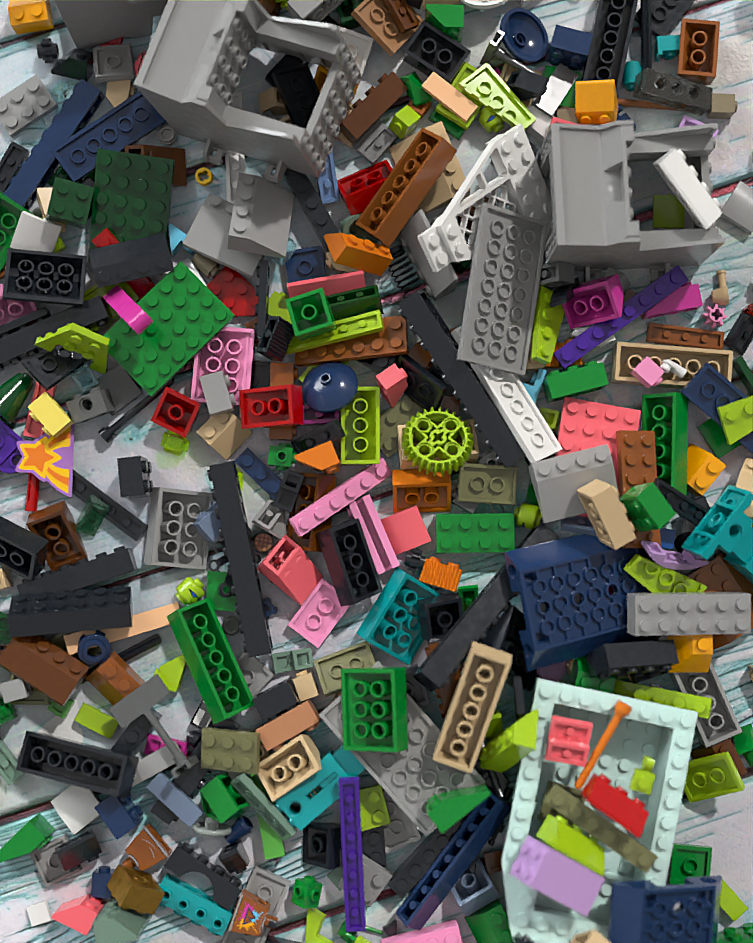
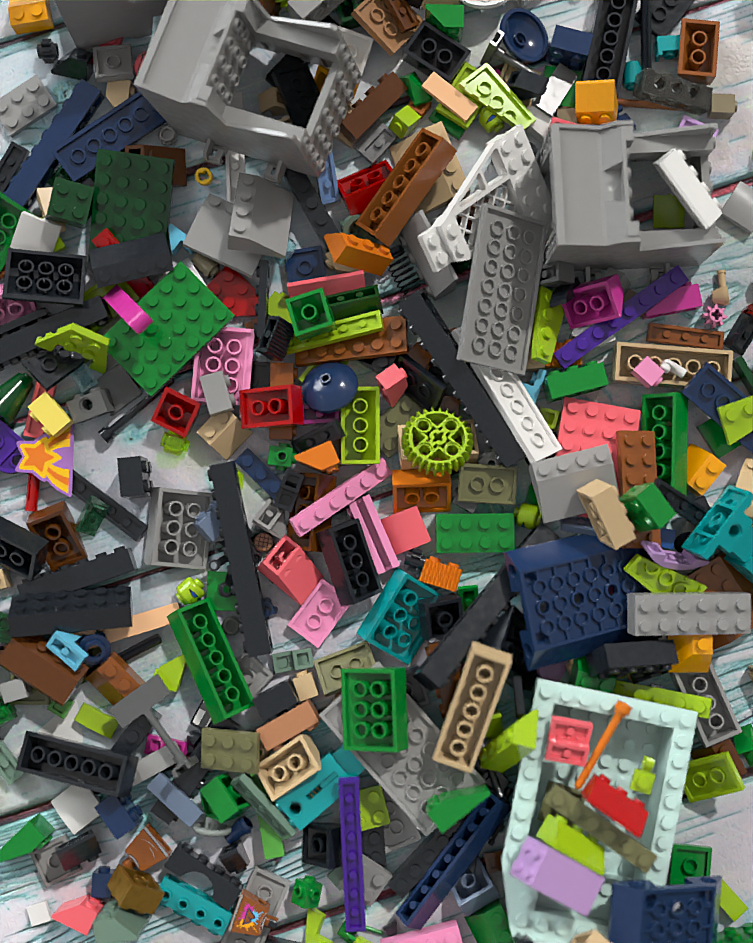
(66, 648): none -> medium azure slope

